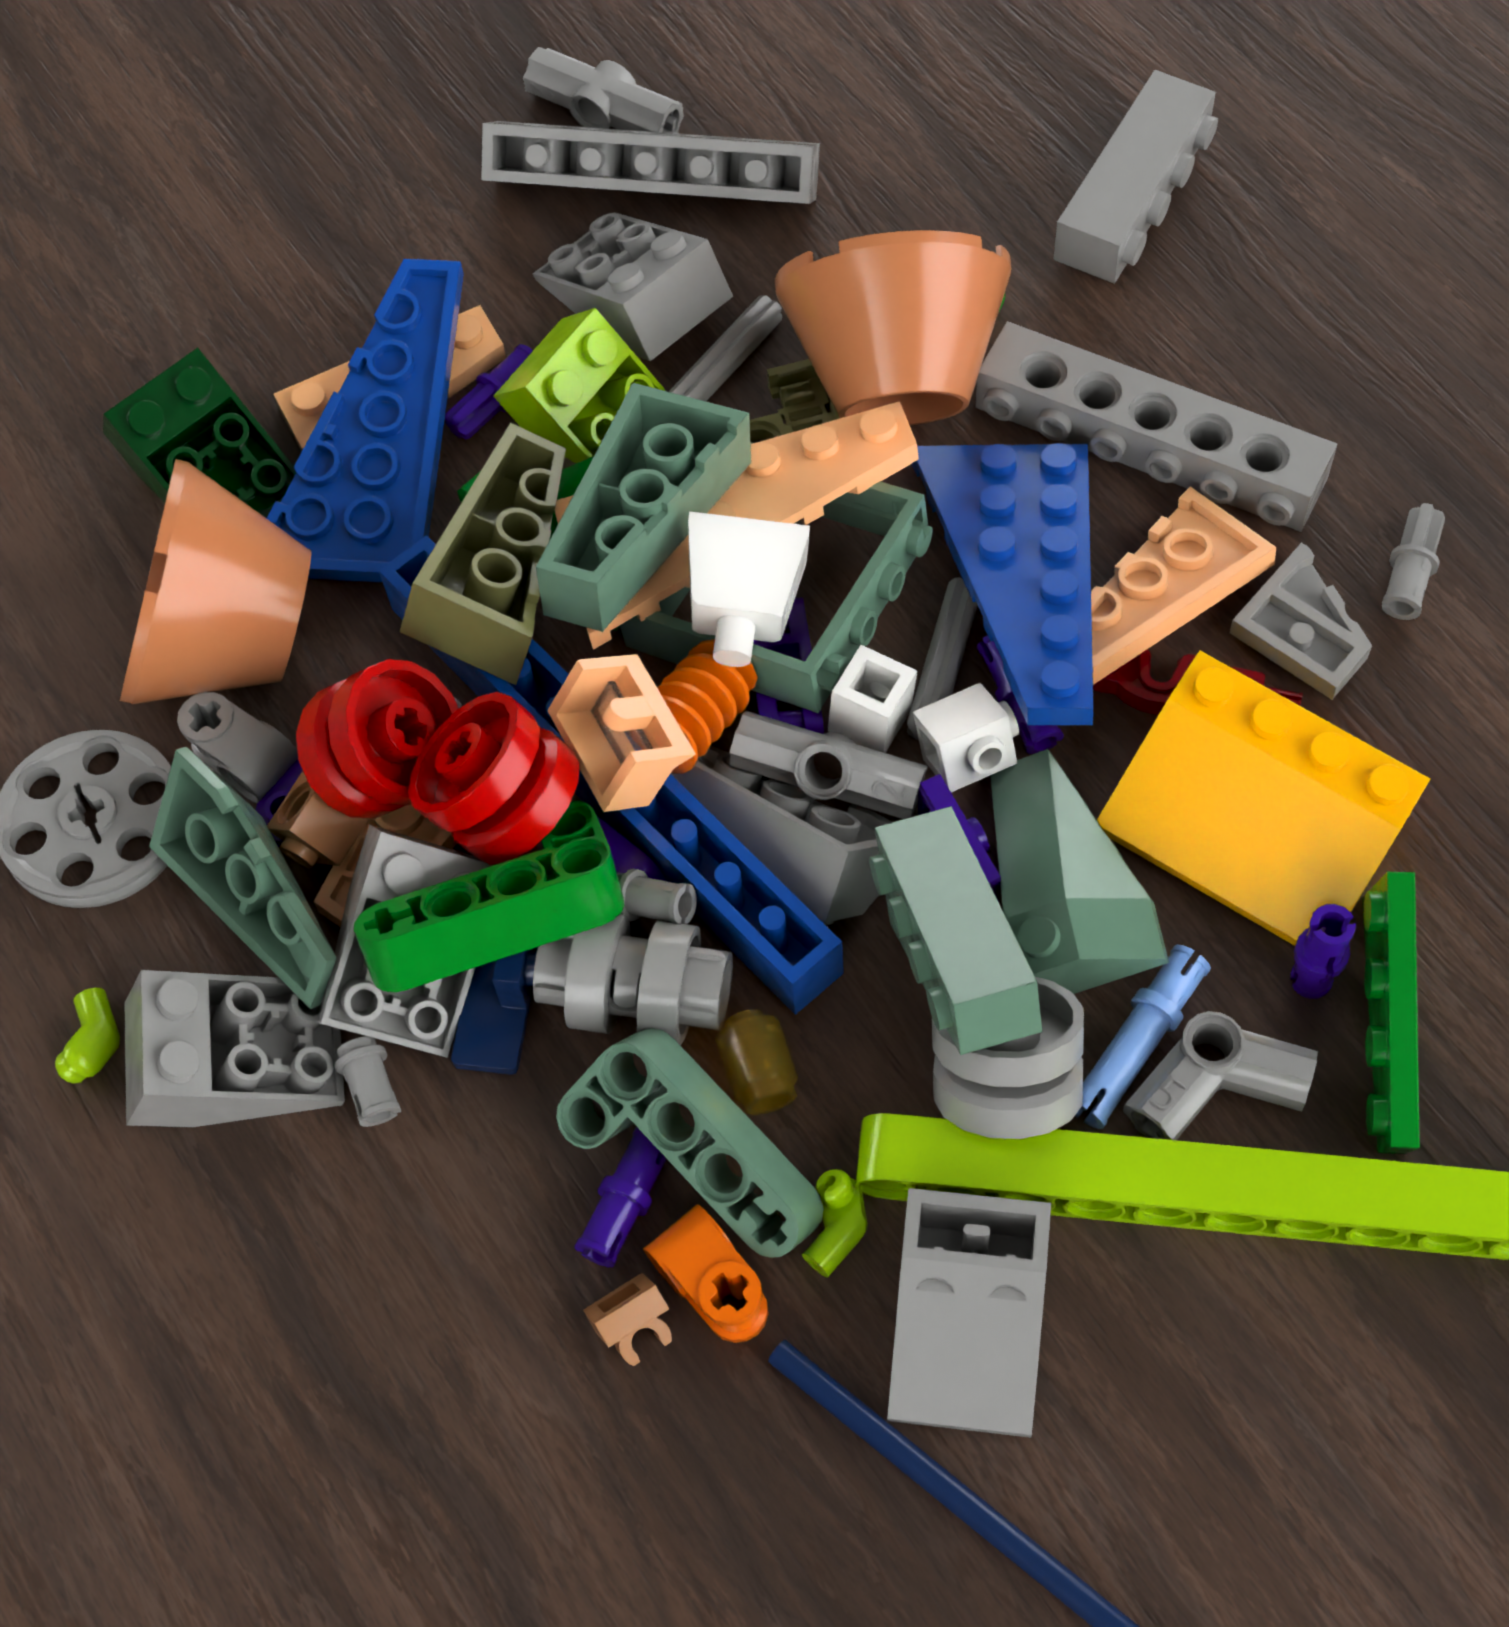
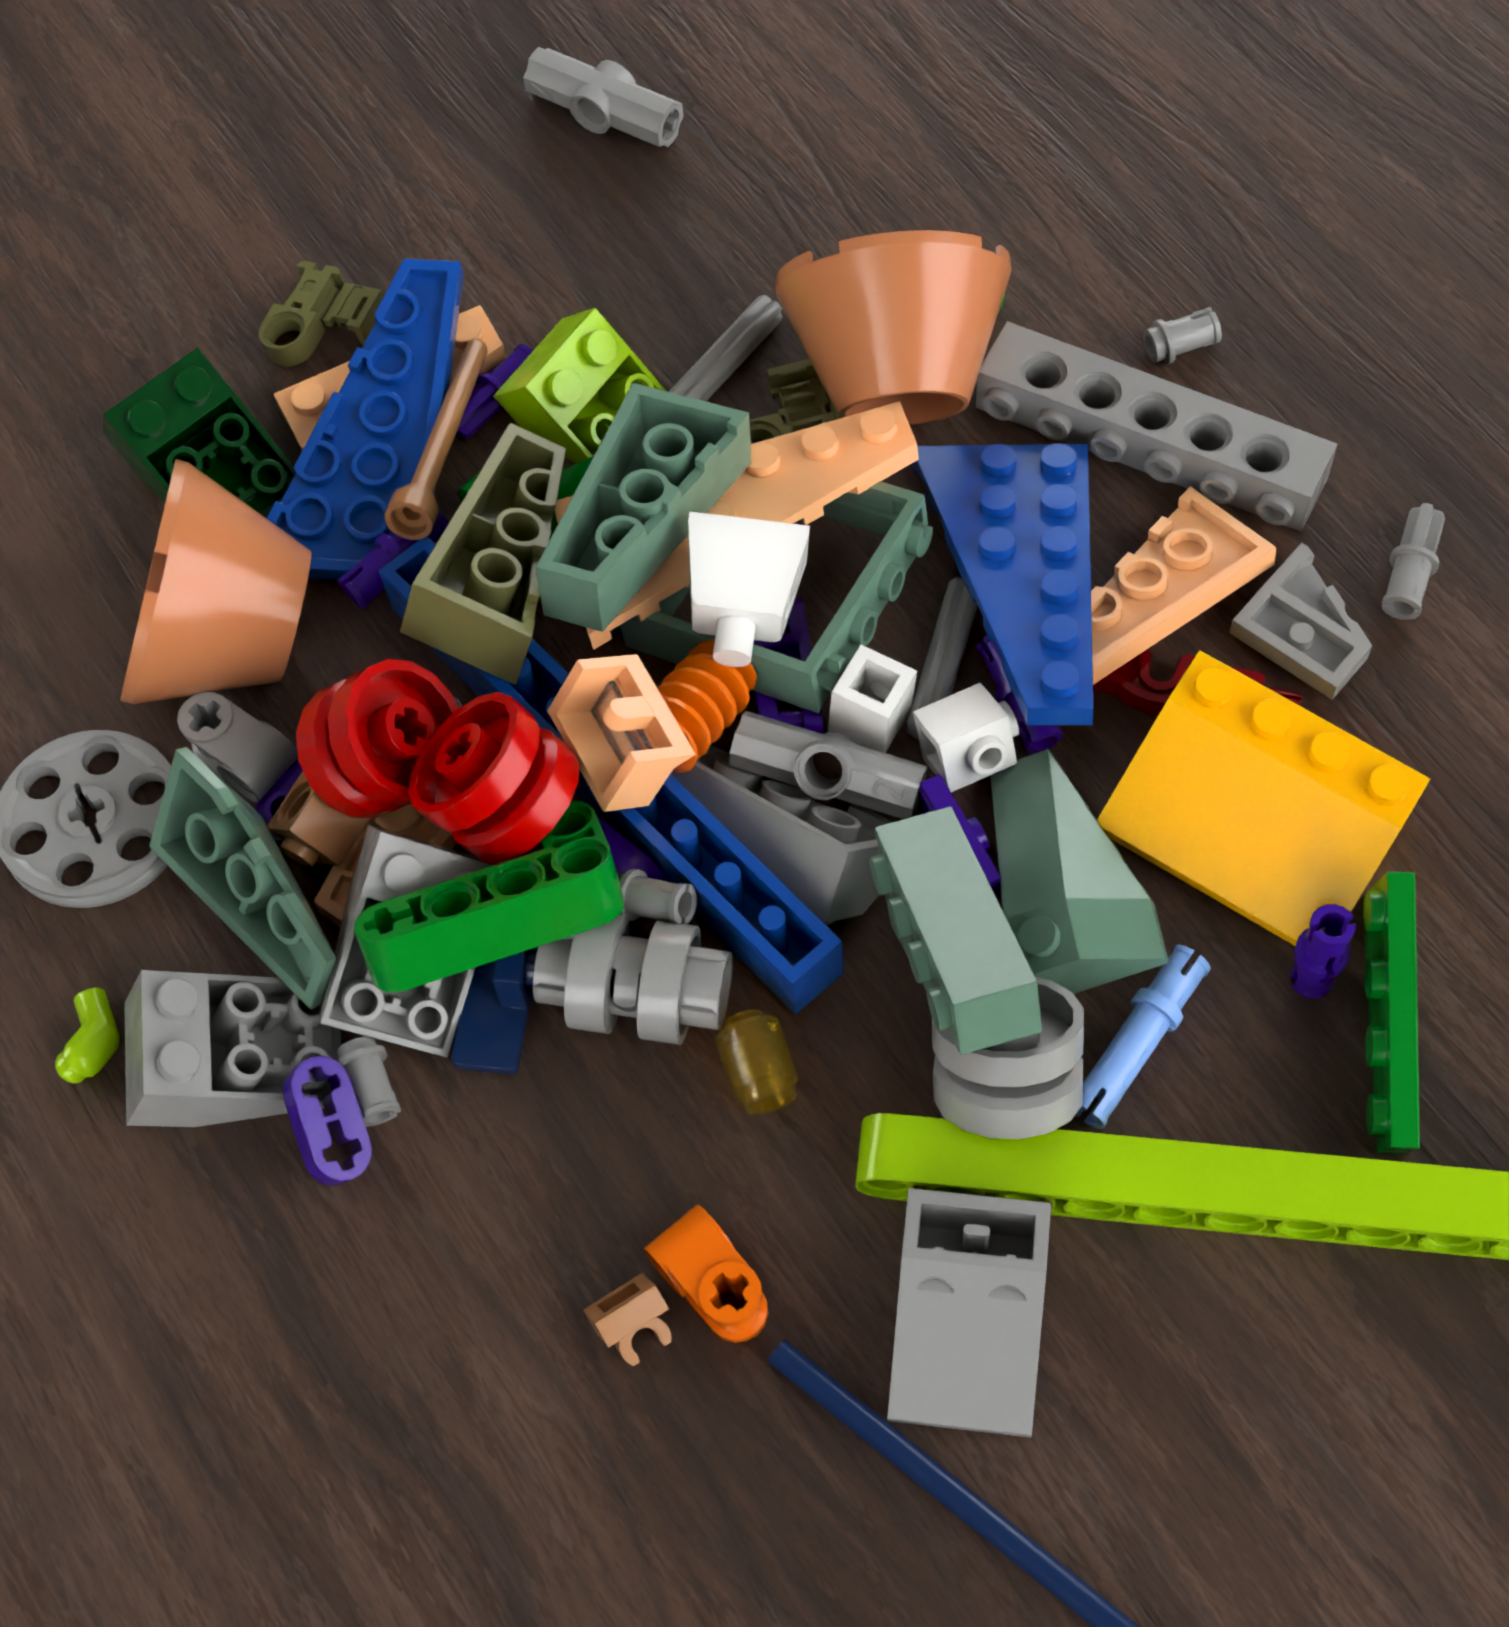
(320, 298): none -> olive piece
(342, 1116): none -> dark purple beam
(363, 580): none -> dark purple pin
(414, 506): none -> medium nougat piece
(621, 1201): dark purple pin -> none
(640, 278): light grey slope -> none
(650, 161): light grey brick -> none
(696, 1150): sand green beam -> none
(843, 1222): lime arm -> none
(1135, 177): light grey brick -> none
(1181, 335): none -> light grey pin
(1186, 1082): light grey piece -> none

